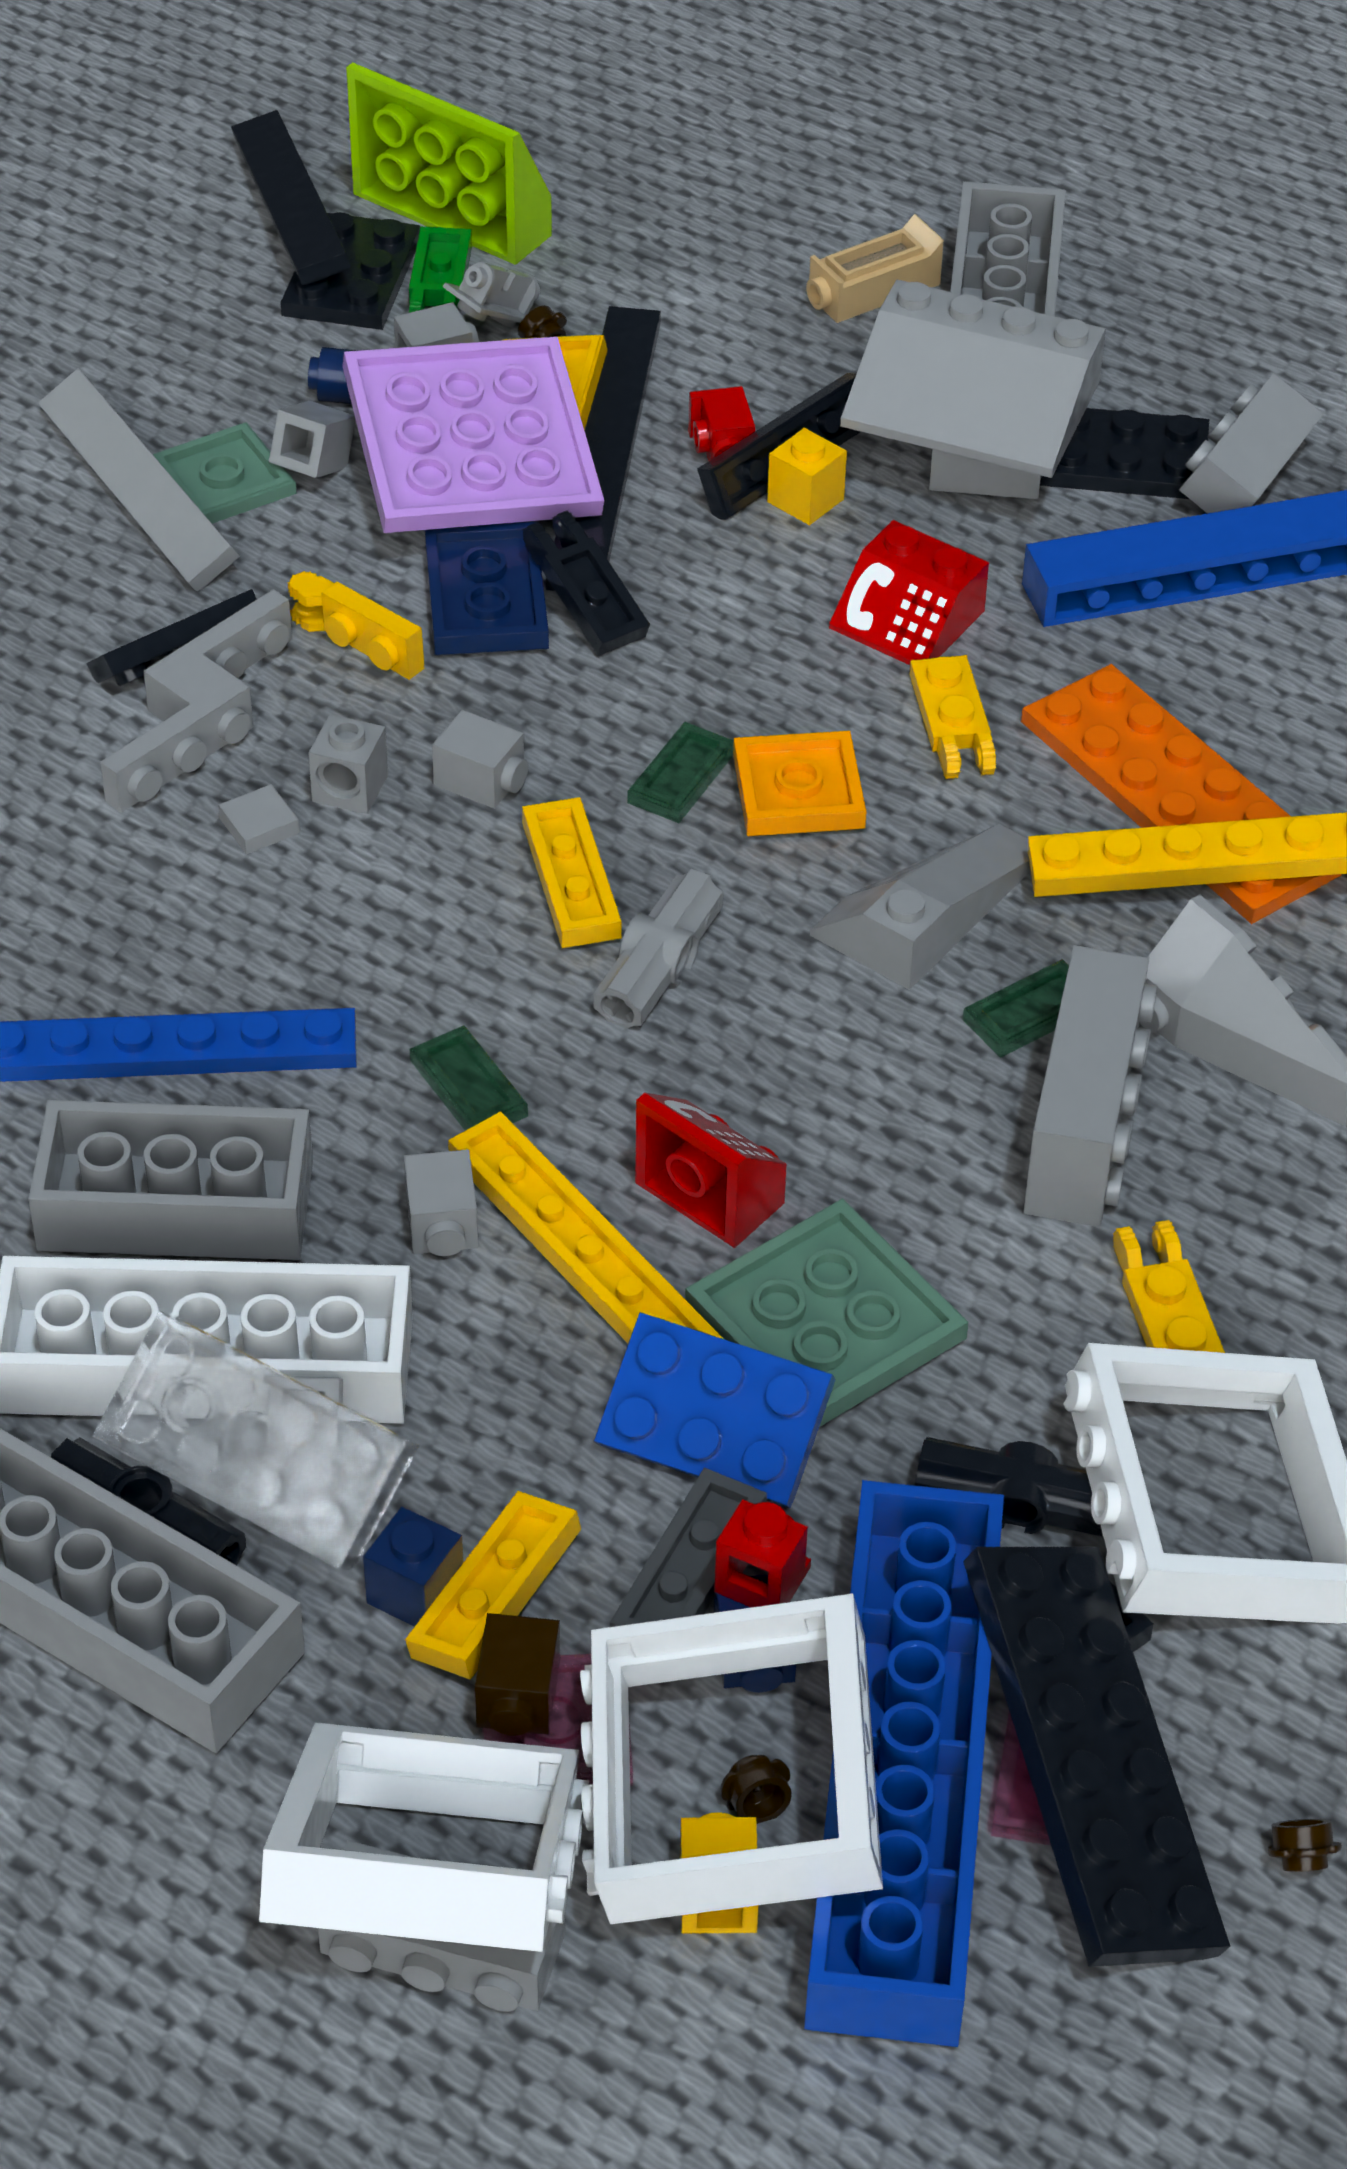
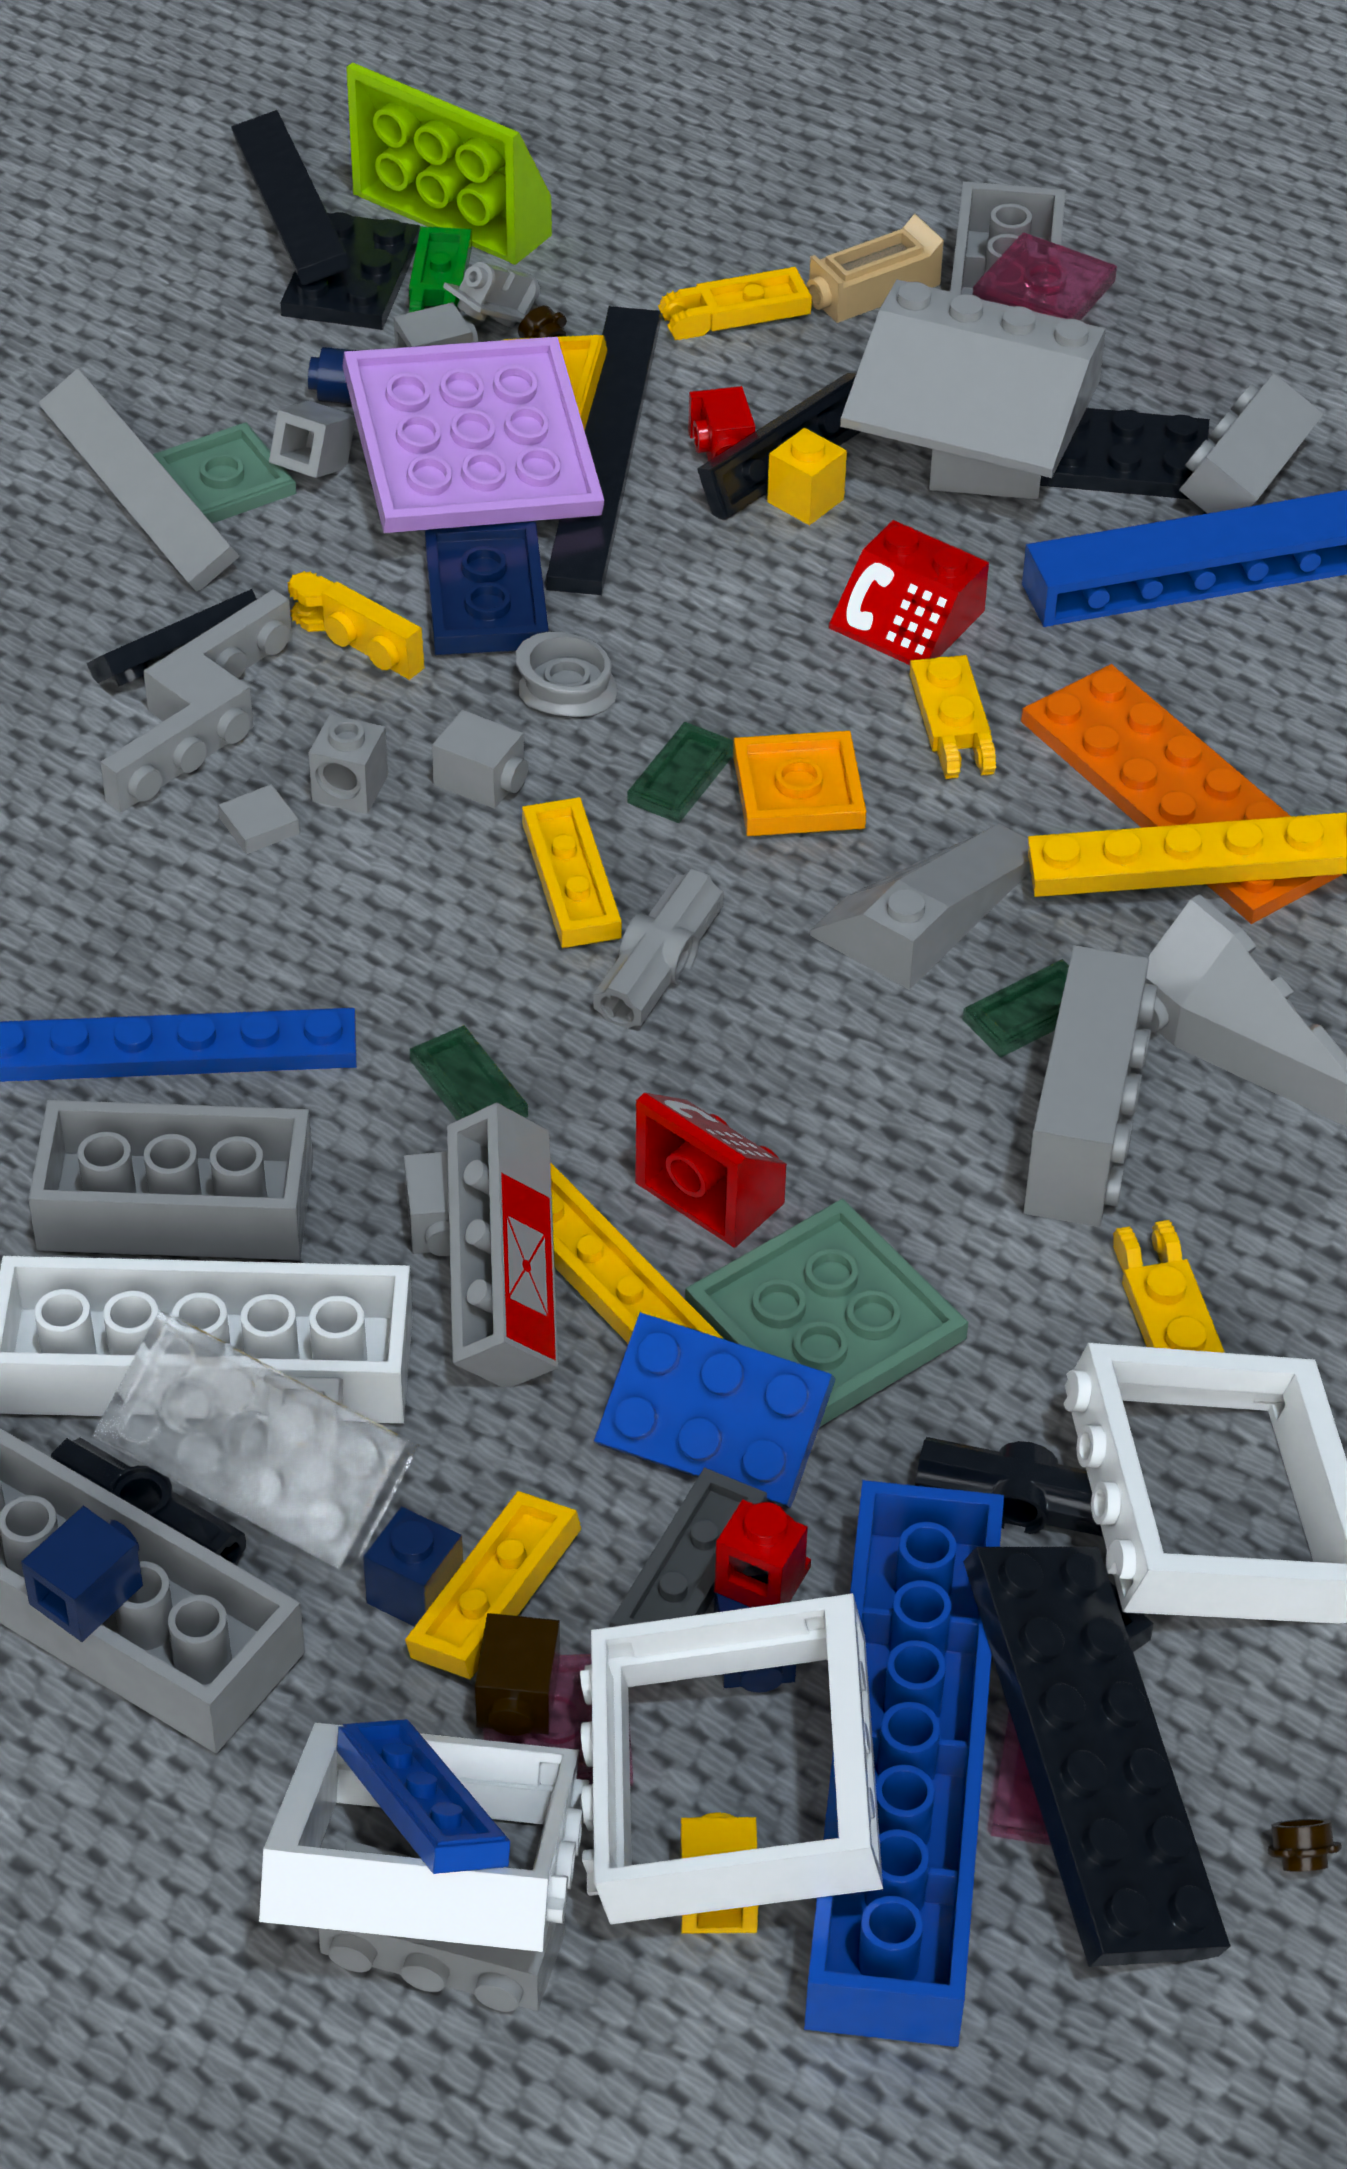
(83, 1572): none -> dark blue brick
(422, 1797): none -> blue tile
(501, 1247): none -> light grey brick
(565, 675): none -> light grey piece
(586, 584): black hinge -> none
(735, 302): none -> yellow hinge
(755, 1781): dark brown plate -> none
(1046, 278): none -> clear pink tile

